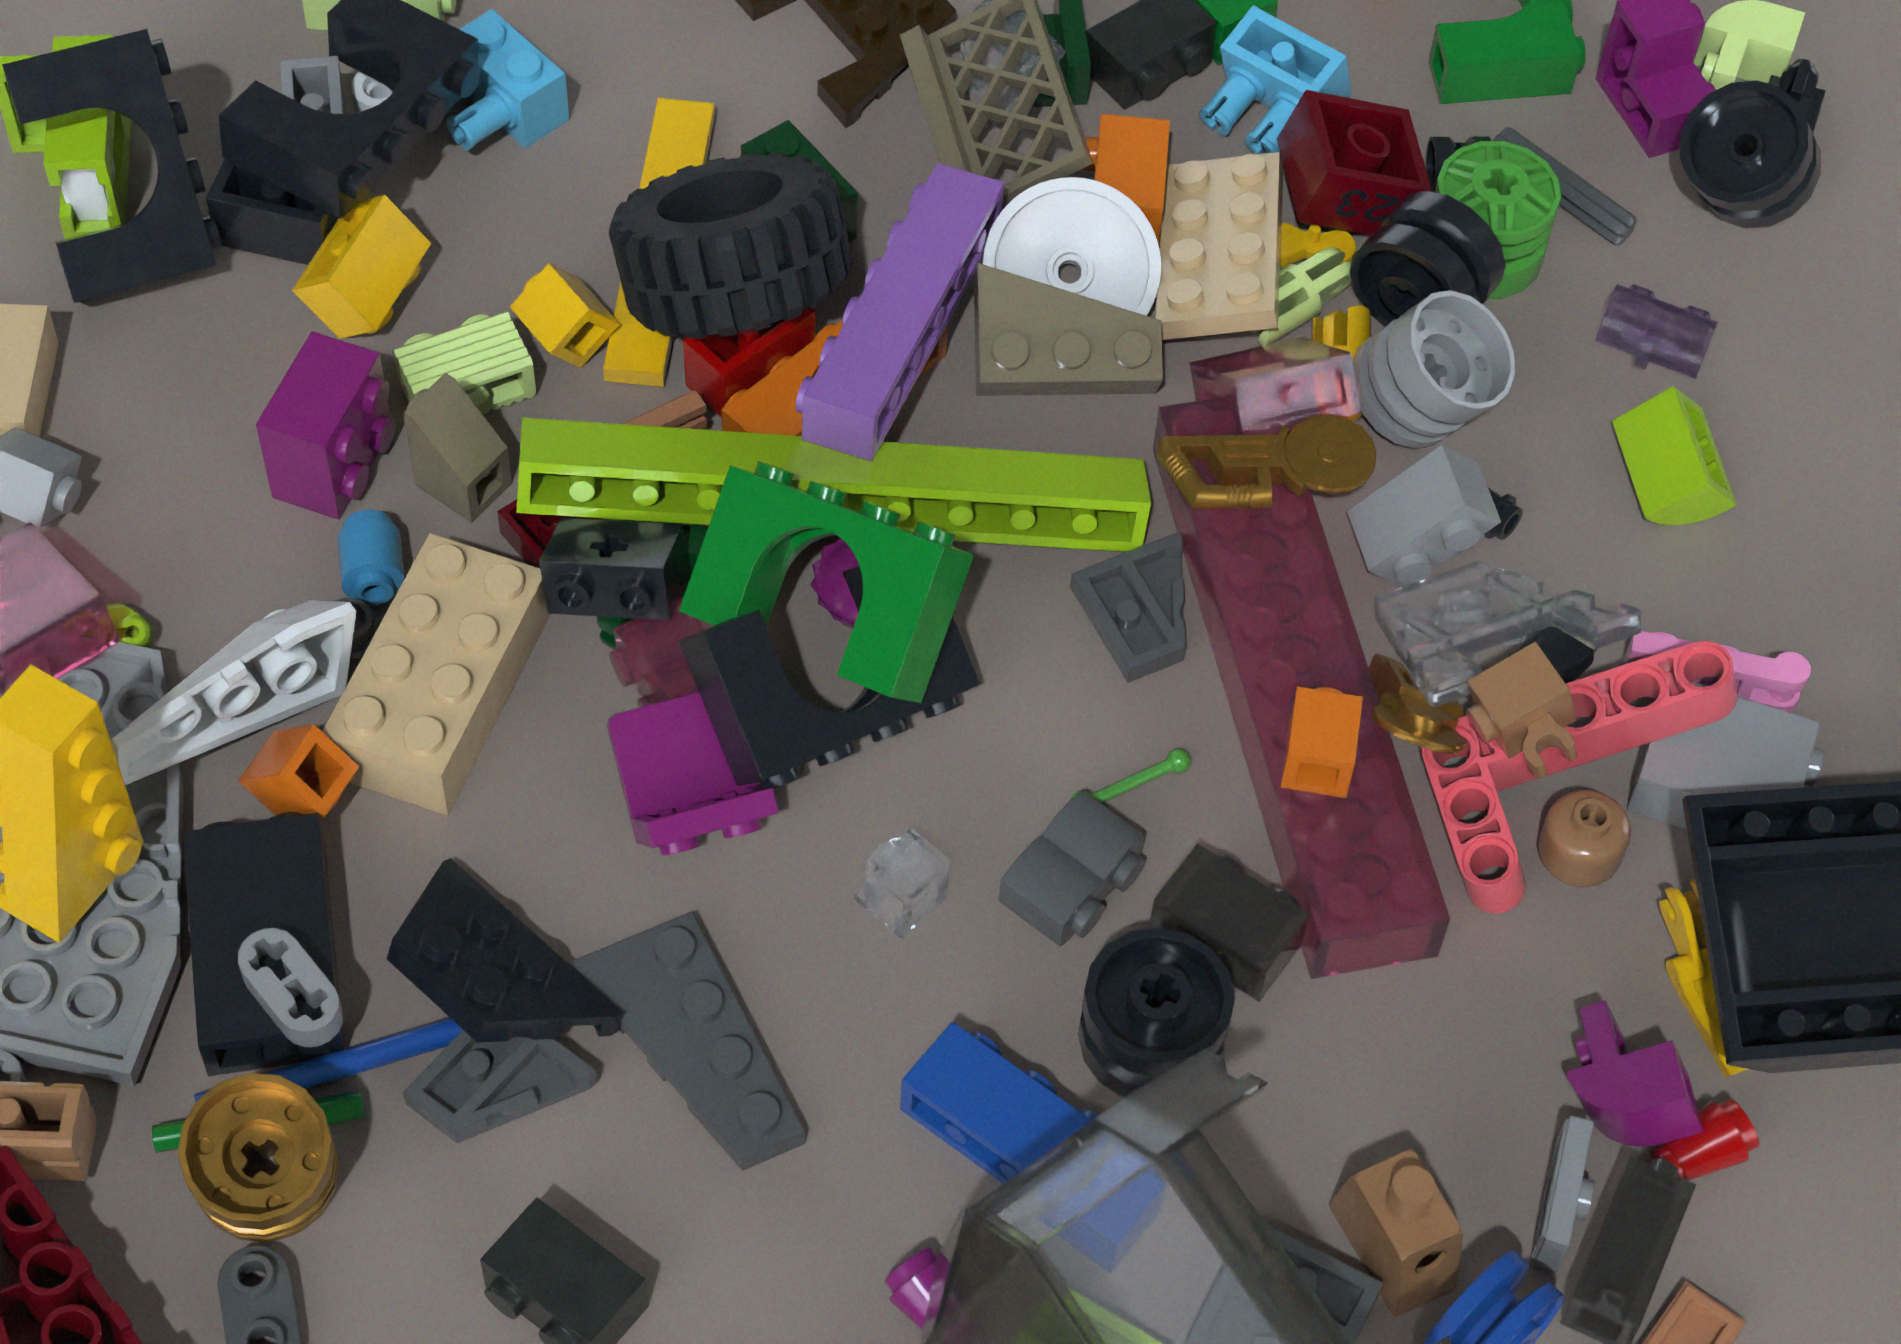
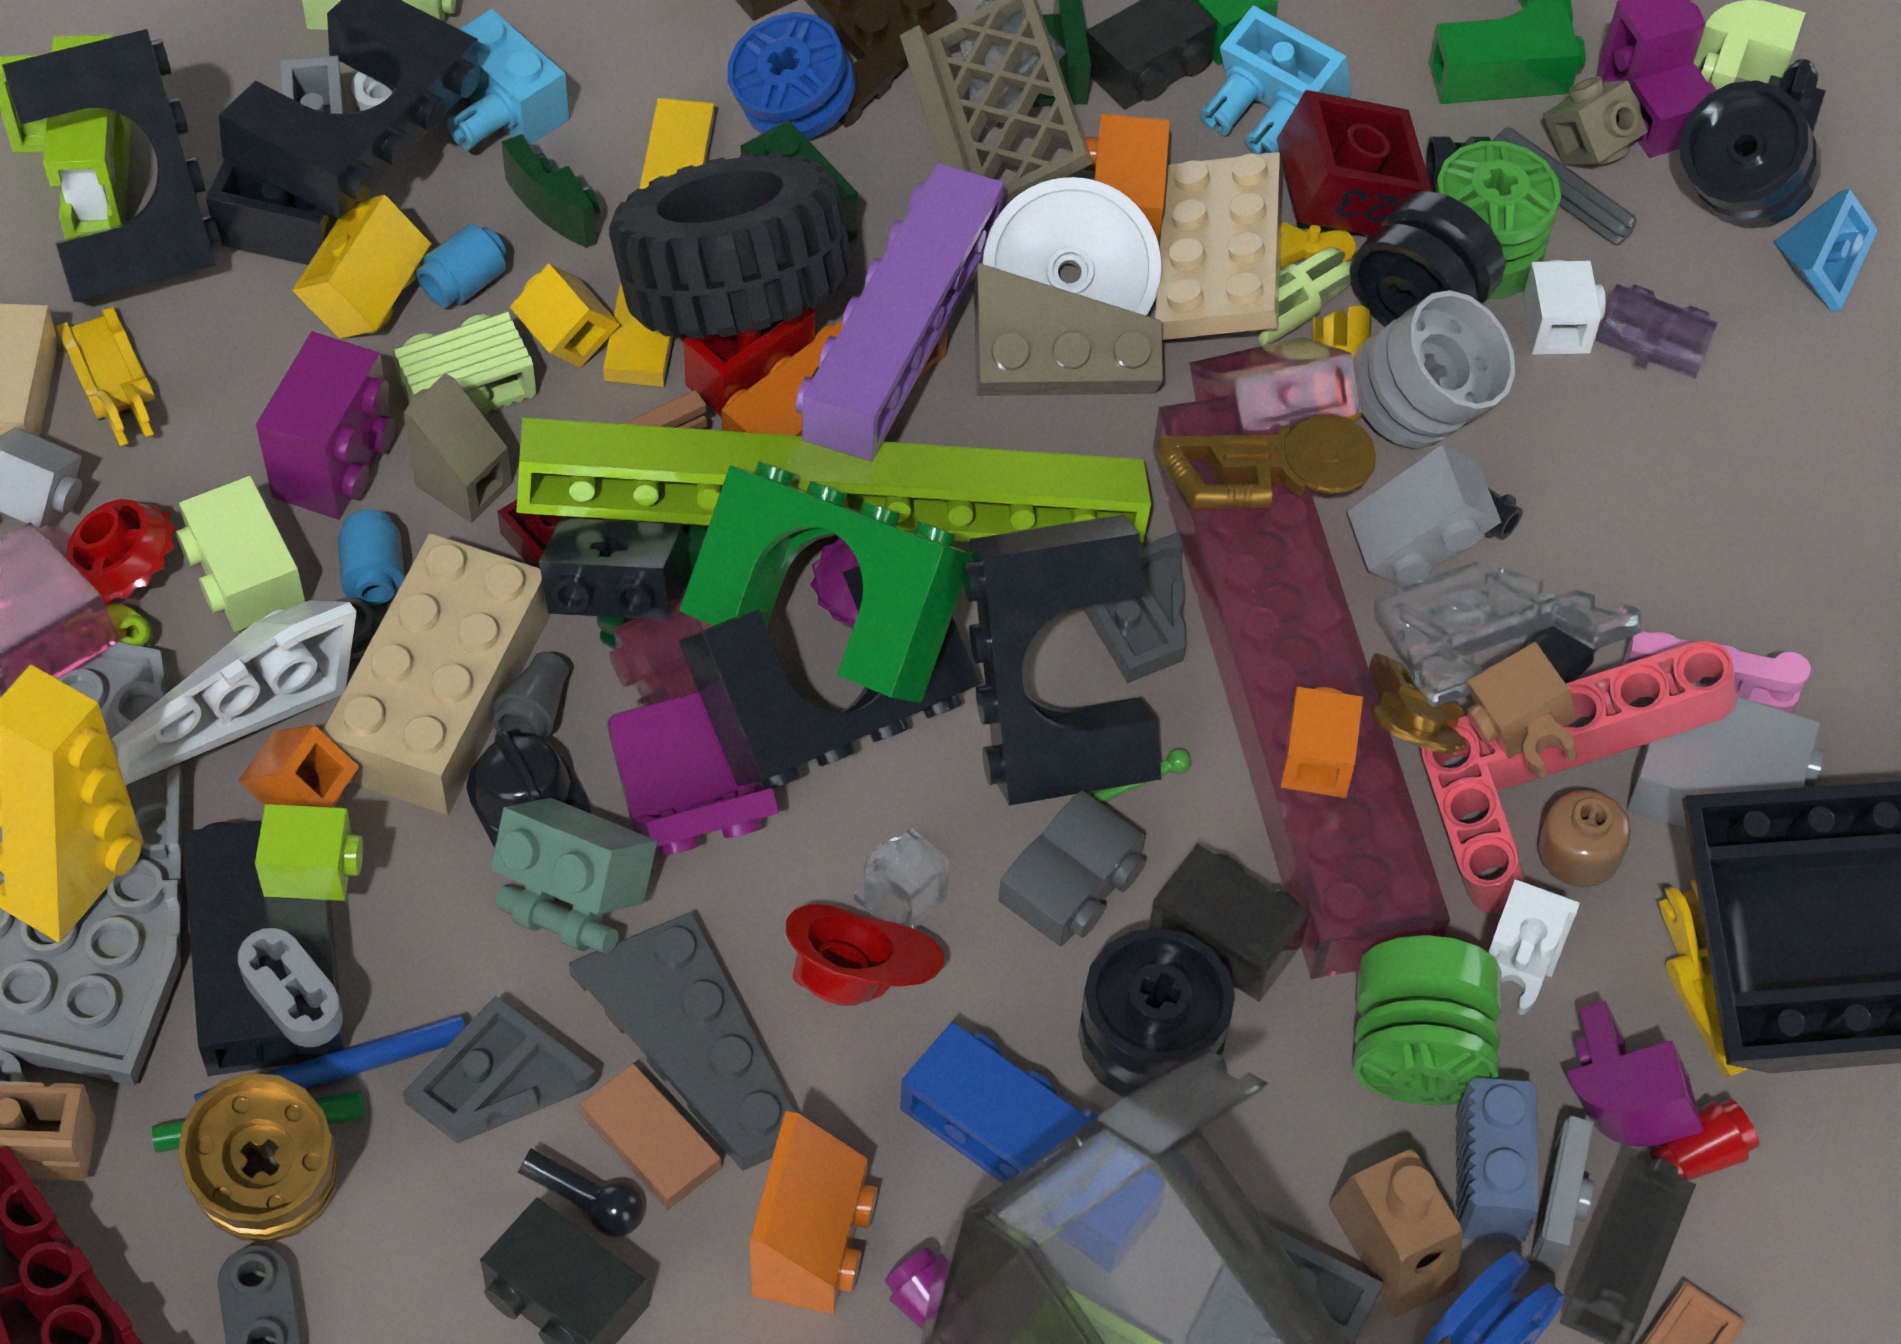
(108, 371): none -> yellow arm
(121, 546): none -> red piece
(240, 553): none -> yellowish green brick
(307, 852): none -> lime brick
(462, 265): none -> dark azure brick
(491, 967): black wing -> none
(519, 772): none -> black piece
(532, 698): none -> dark grey cone
(549, 194): none -> dark green slope
(570, 858): none -> sand green brick
(613, 1207): none -> black bar
(650, 1136): none -> nougat tile
(792, 72): none -> blue wheel
(809, 1218): none -> orange slope
(856, 956): none -> red piece
(1018, 588): none -> black arch
(1426, 1019): none -> bright green wheel
(1497, 1160): none -> sand blue brick
(1531, 938): none -> white hinge
(1562, 307): none -> white brick
(1596, 122): none -> dark tan brick
(1673, 460): lime brick -> none
(1830, 247): none -> dark azure slope

